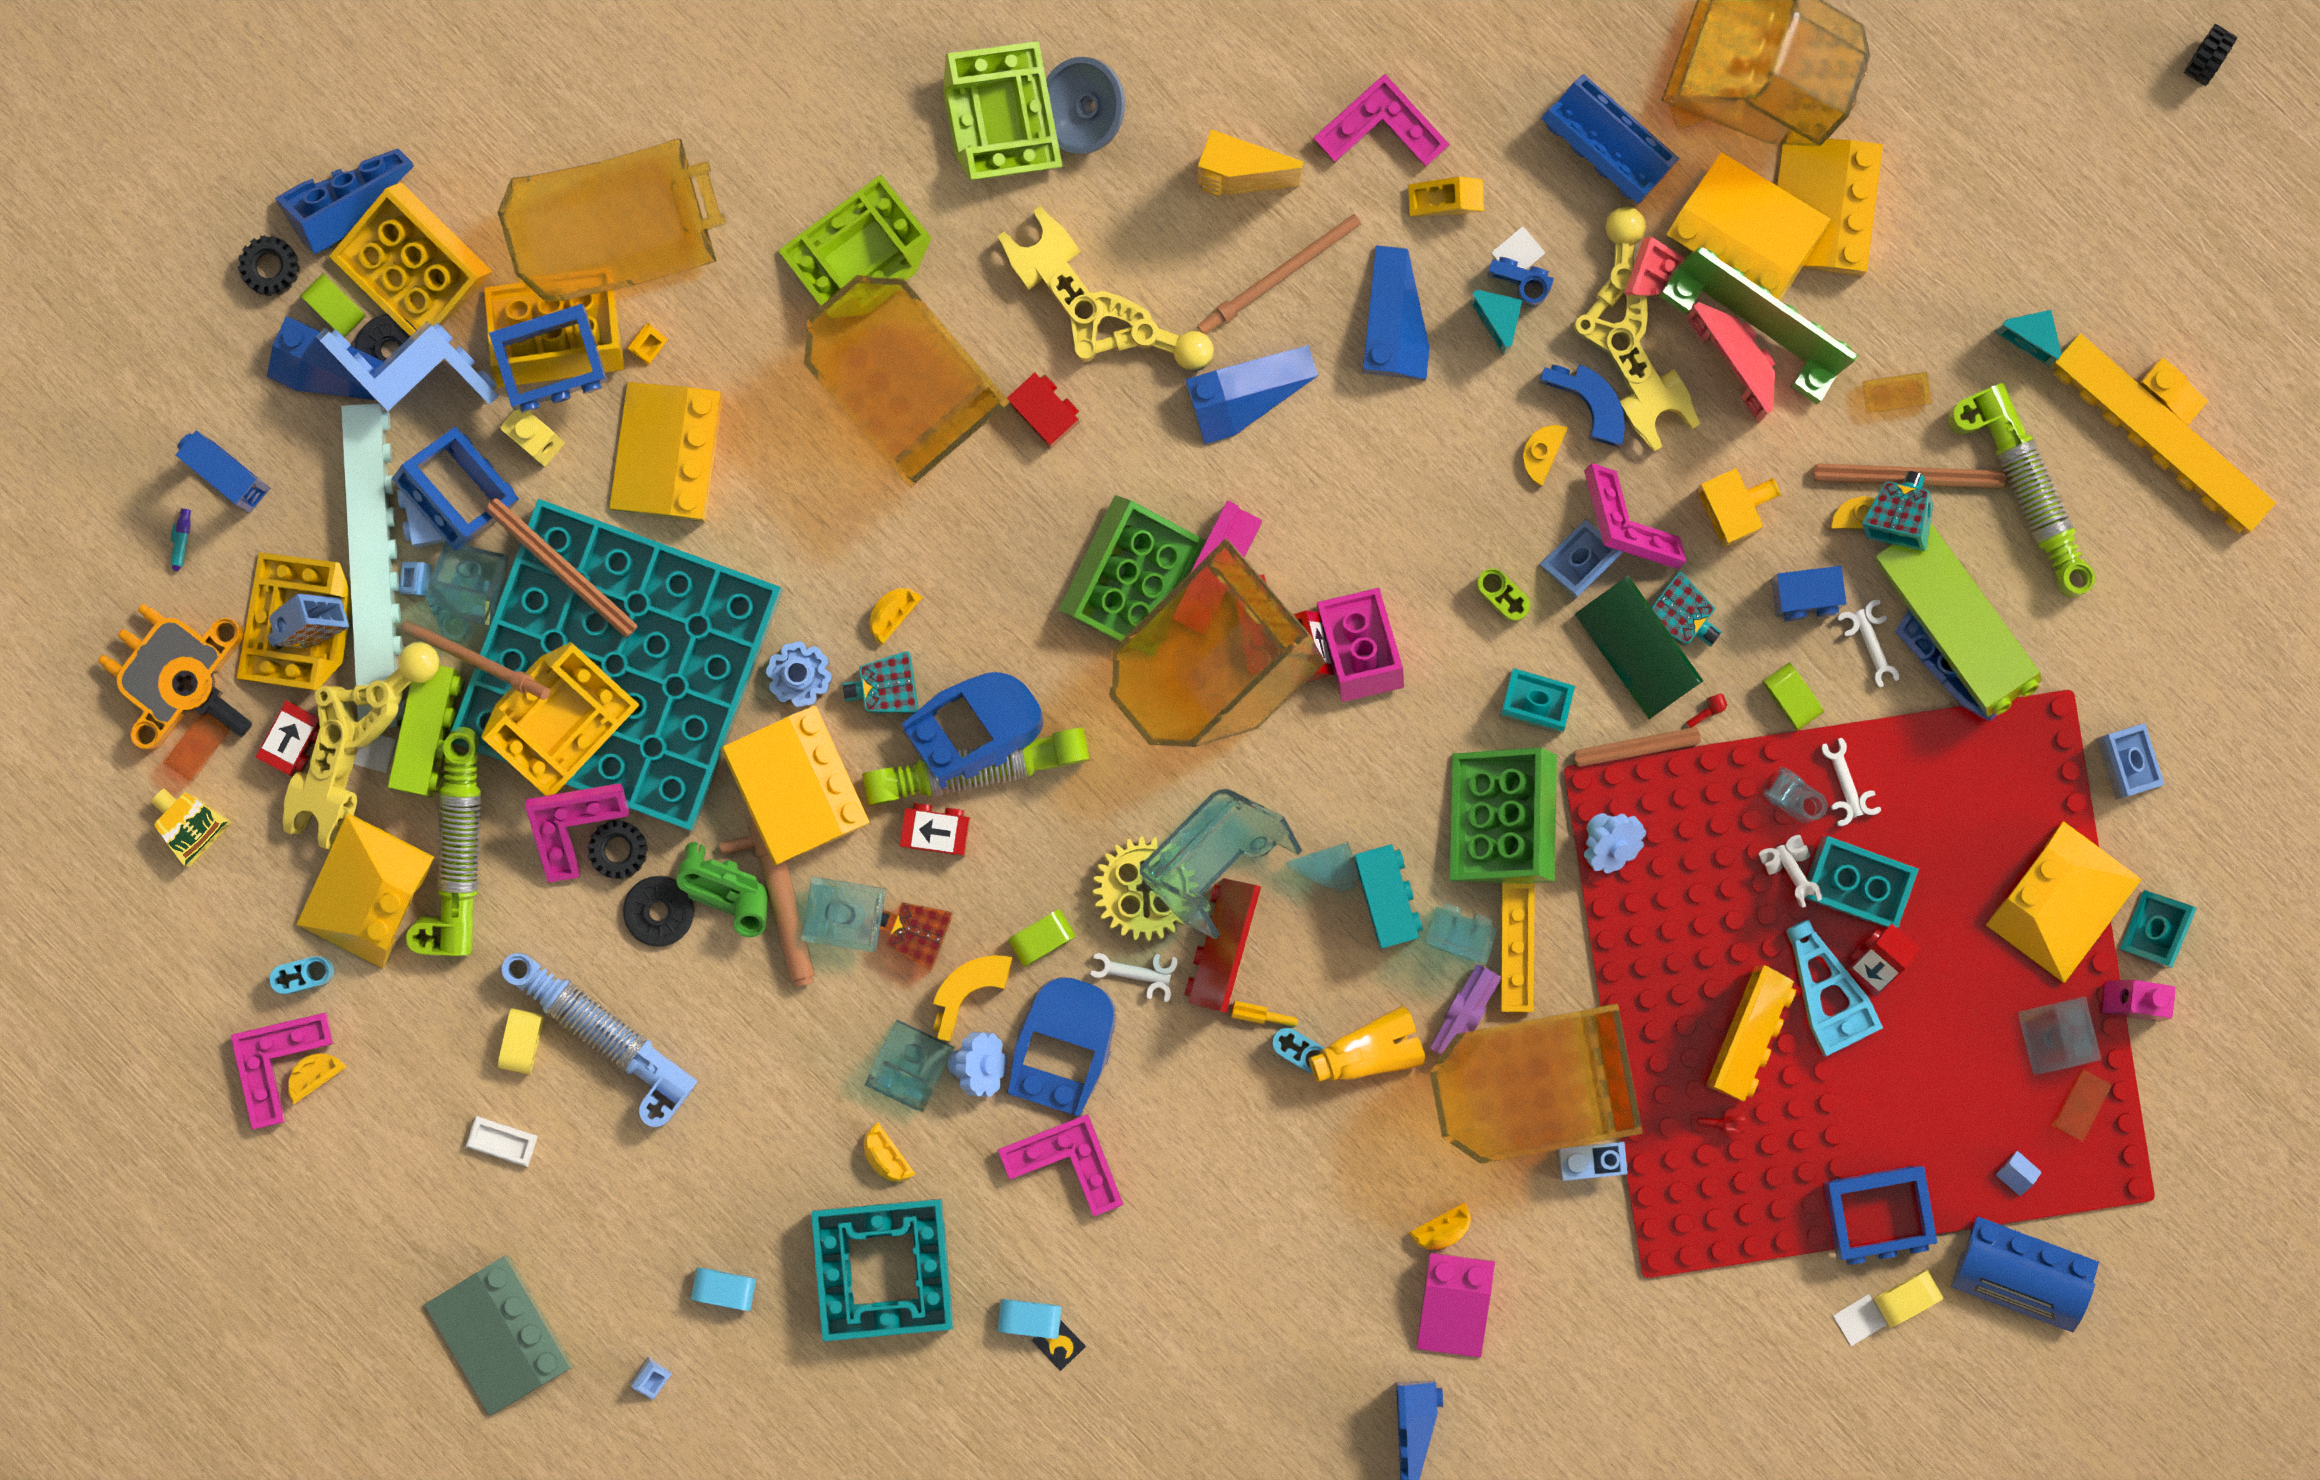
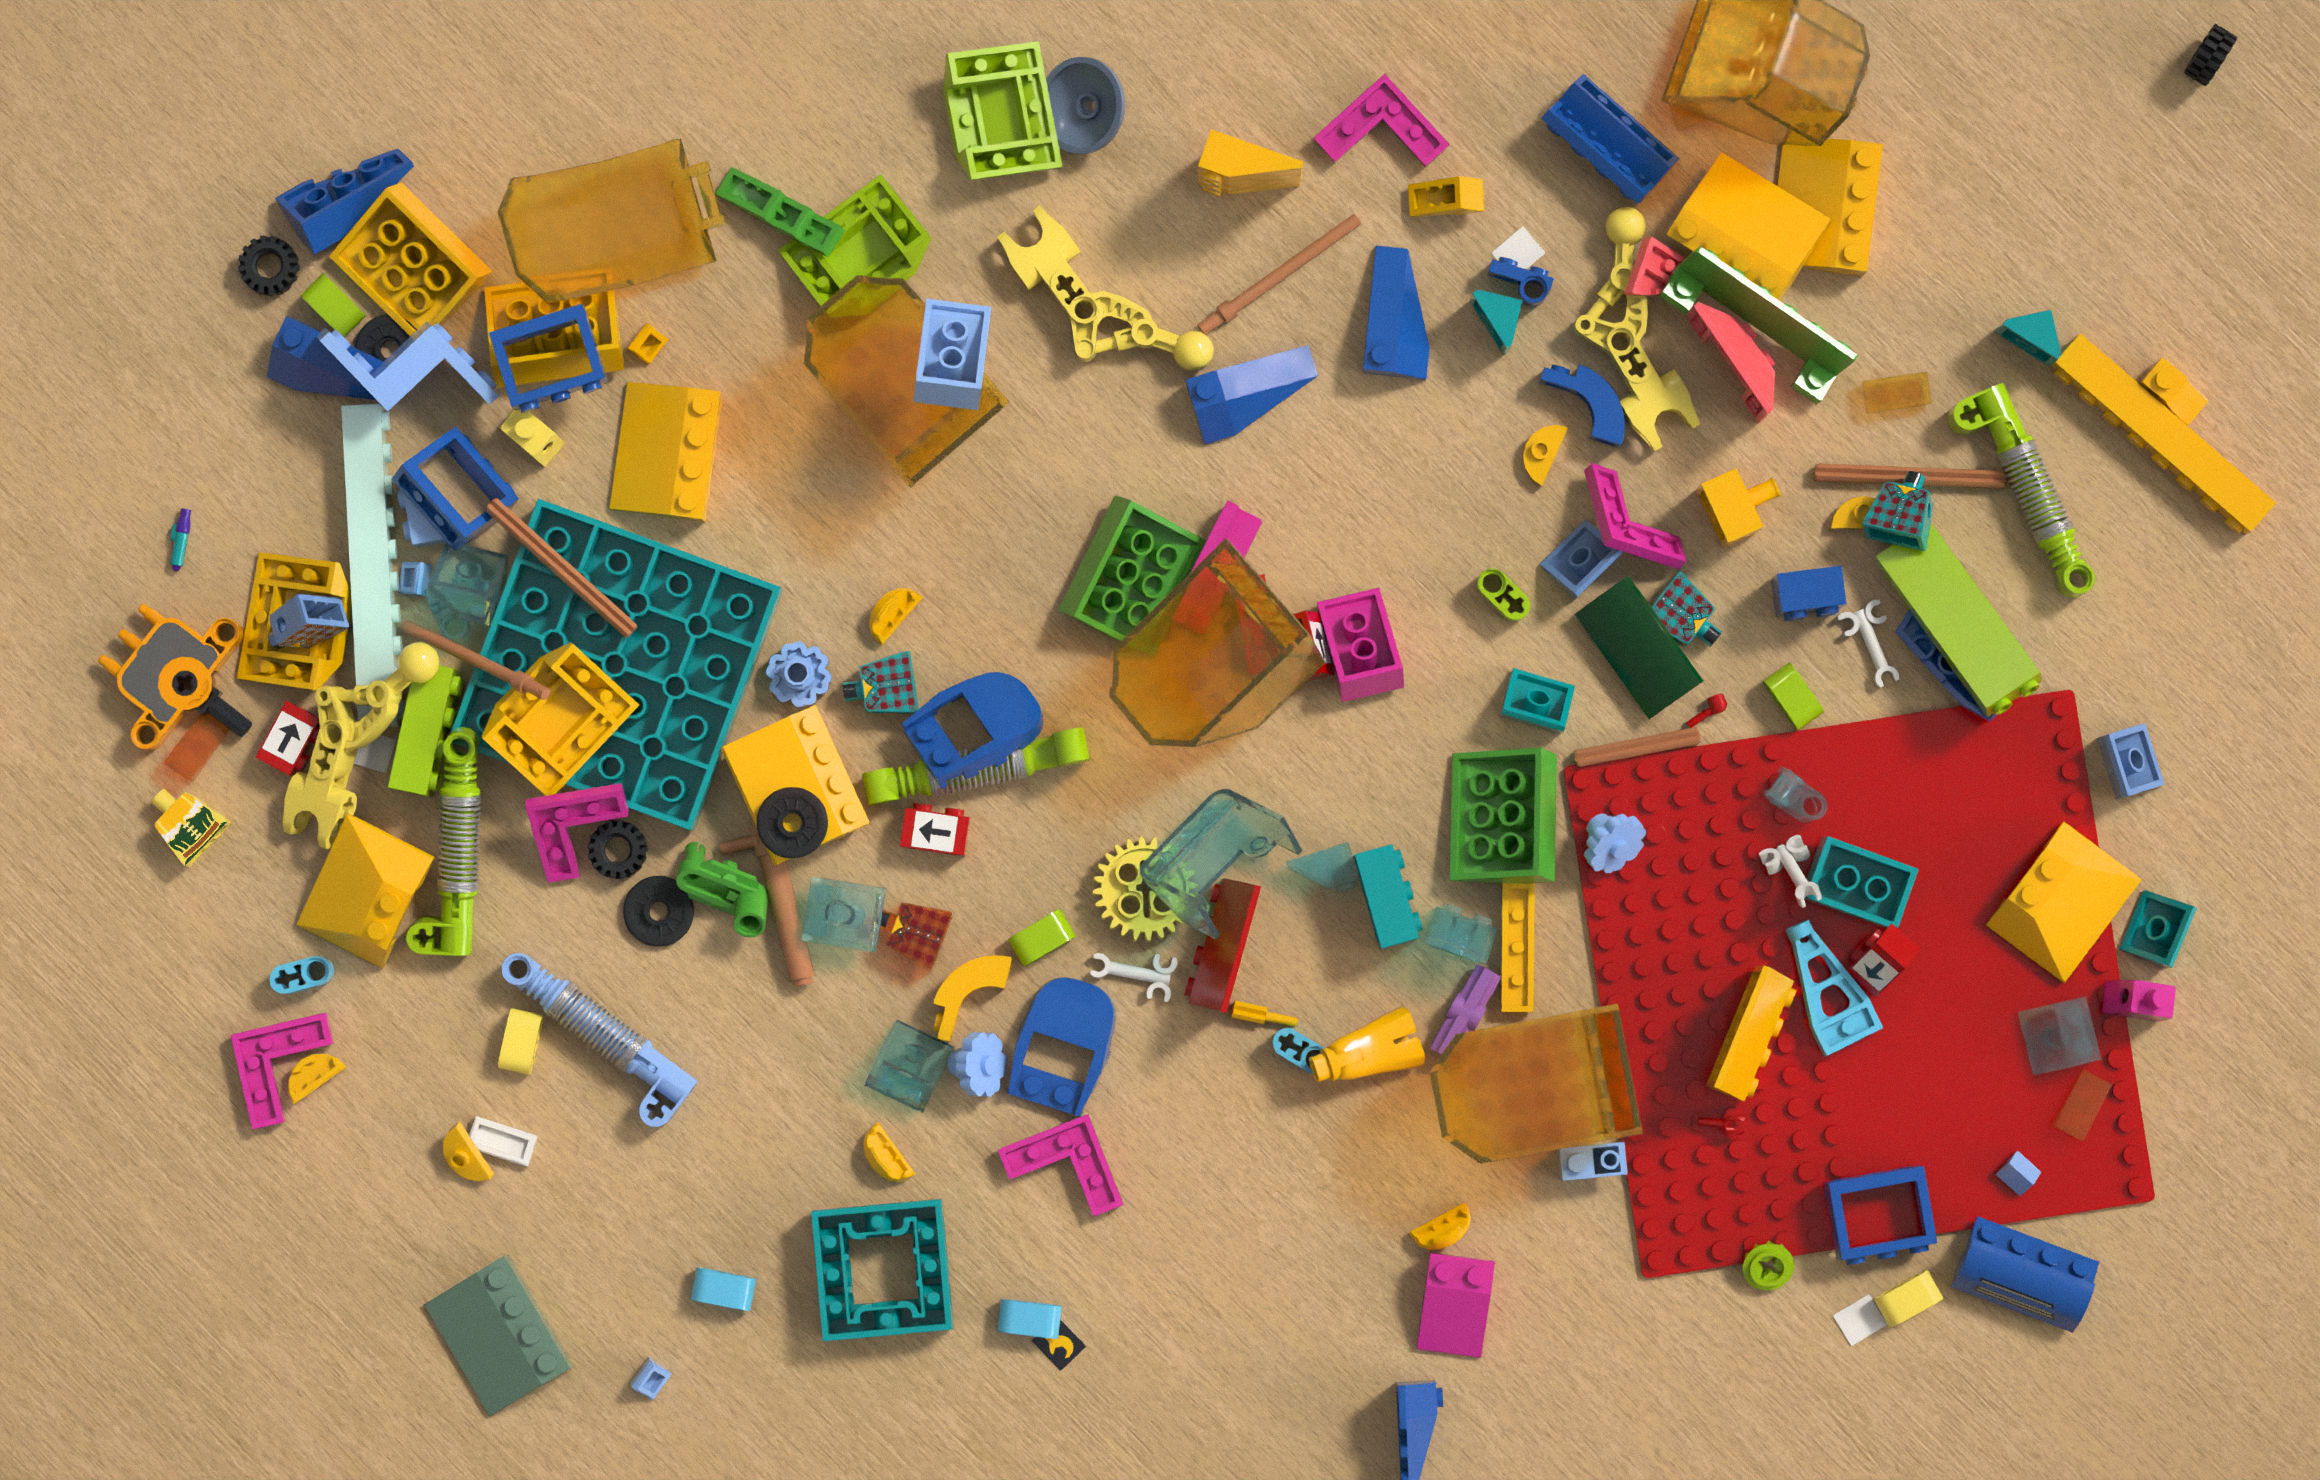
(221, 470): blue window -> none
(464, 1155): none -> yellow plate
(780, 212): none -> bright green slope
(796, 843): none -> black wheel
(952, 354): none -> light blue slope
(1044, 409): red brick -> none
(1770, 1278): none -> lime gear
(1855, 806): white bar -> none

